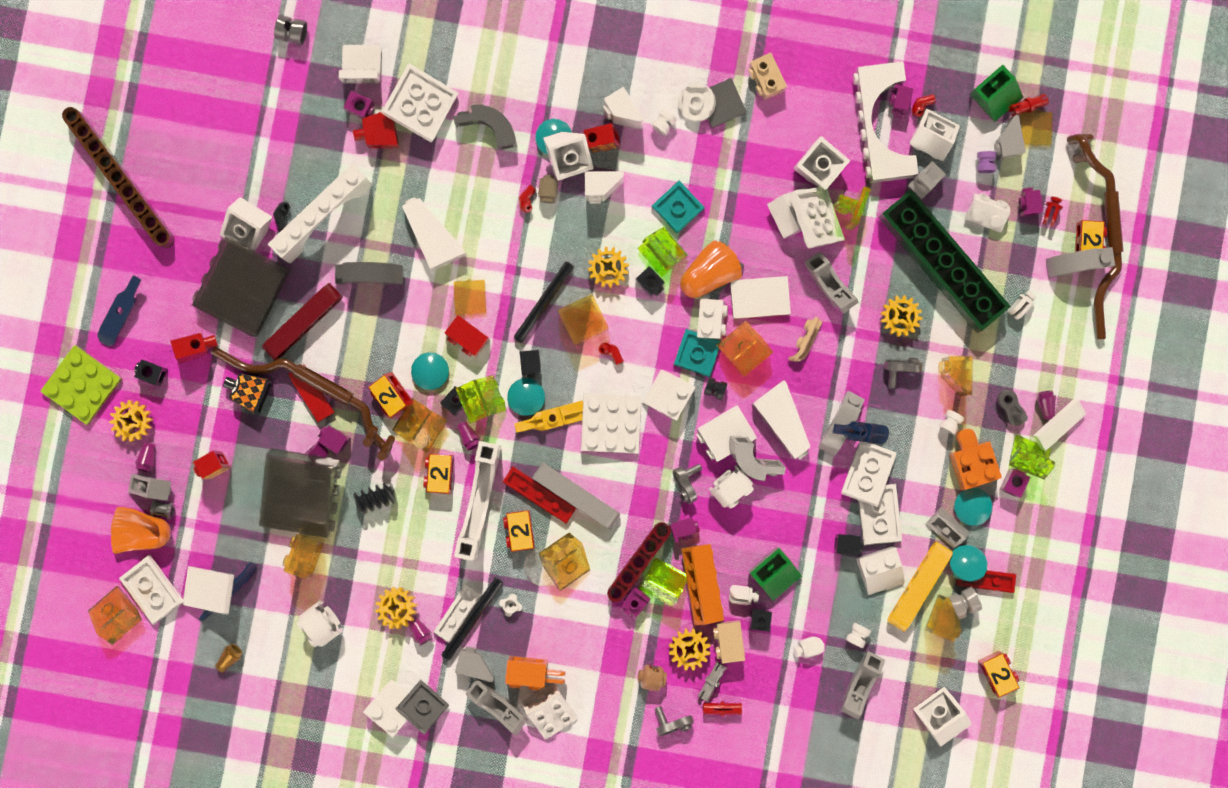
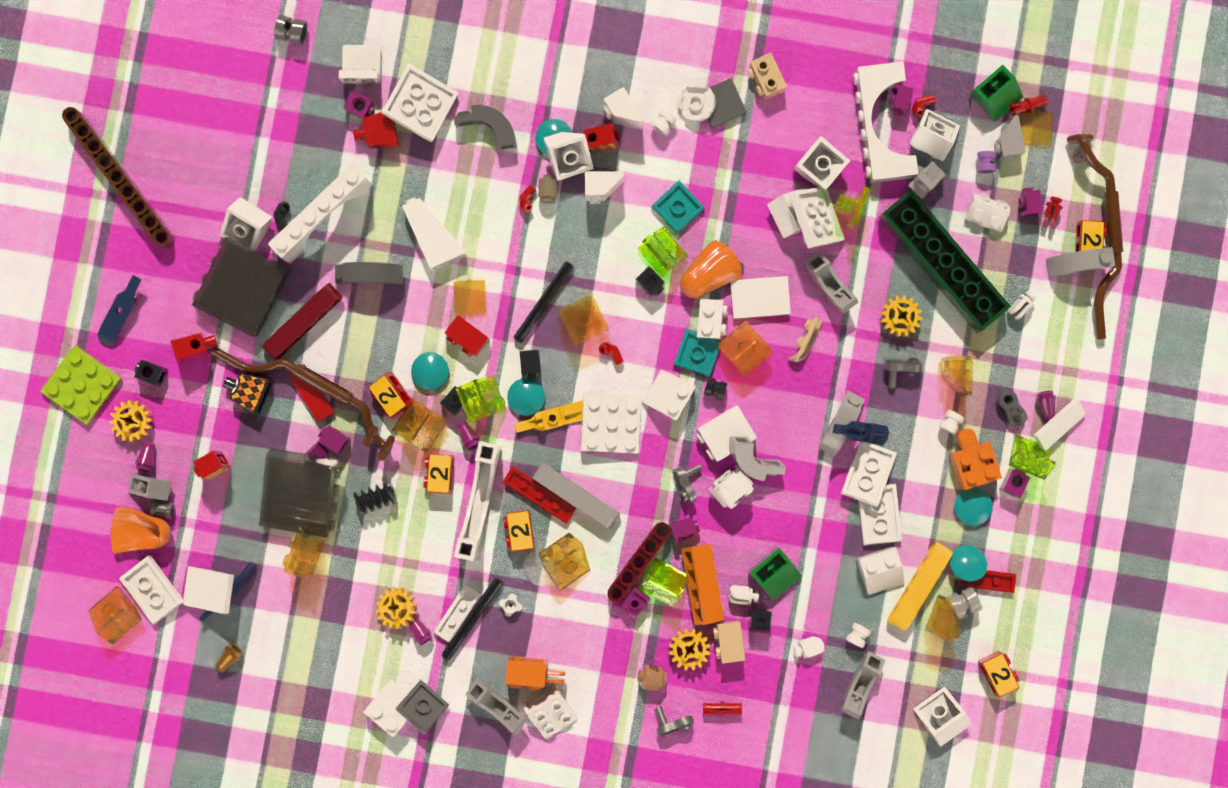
(319, 624): white brick -> none
(473, 665): light grey slope -> none
(613, 260): yellow gear -> none
(712, 681): light grey pin -> none
(781, 416): white slope -> none
(848, 544): black brick -> none
(947, 528): light grey slope -> none

